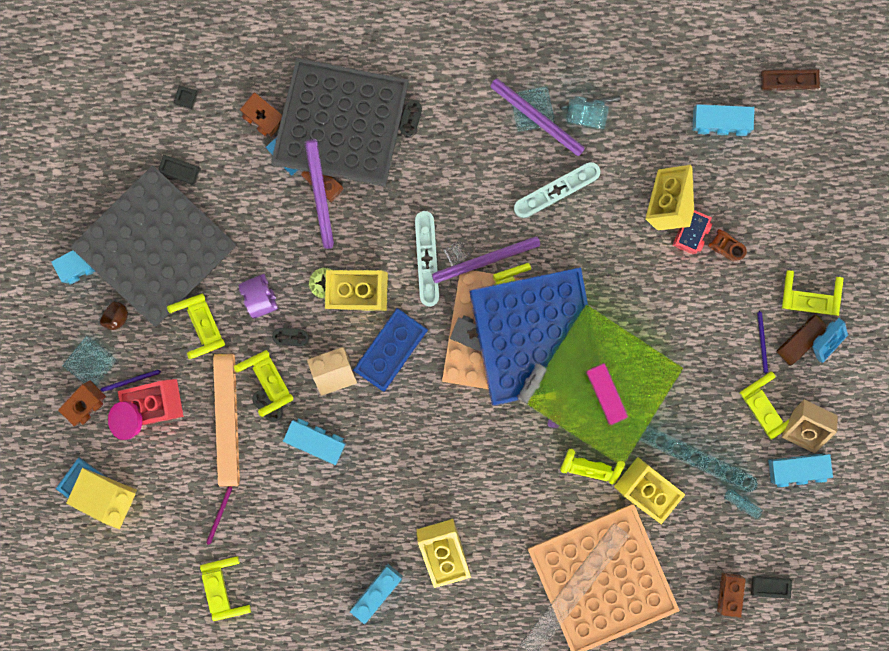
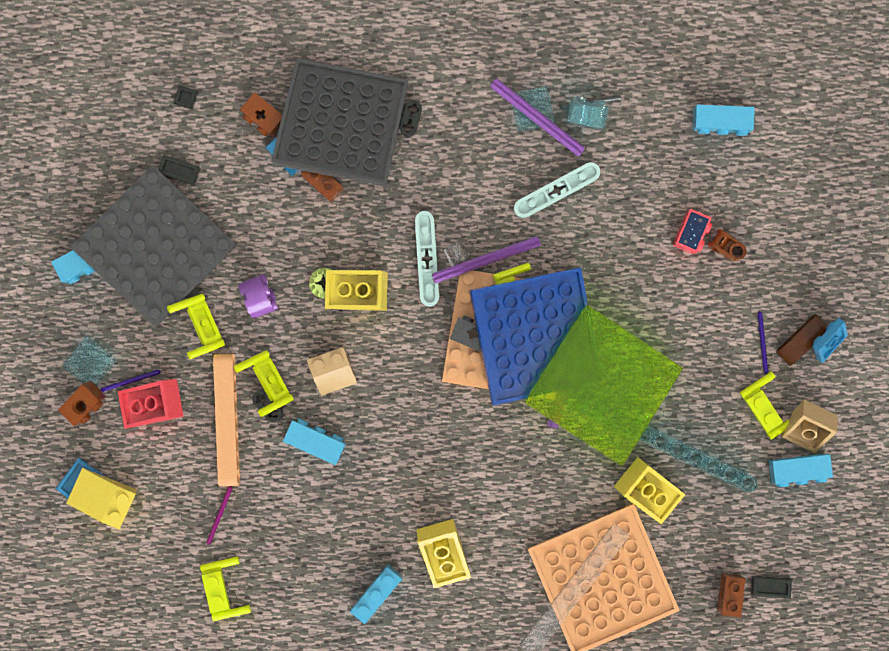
(114, 316): reddish brown hair -> none
(124, 420): dark pink tile -> none
(290, 342): pearl dark grey beam -> none
(319, 193): medium lavender axle -> none
(390, 350): blue tile -> none
(532, 383): light grey pin -> none
(591, 469): neon yellow plate -> none
(606, 394): dark pink tile -> none
(672, 198): light yellow slope -> none
(743, 503): clear light blue pin -> none
(790, 79): reddish brown tile -> none
(811, 301): neon yellow plate -> none

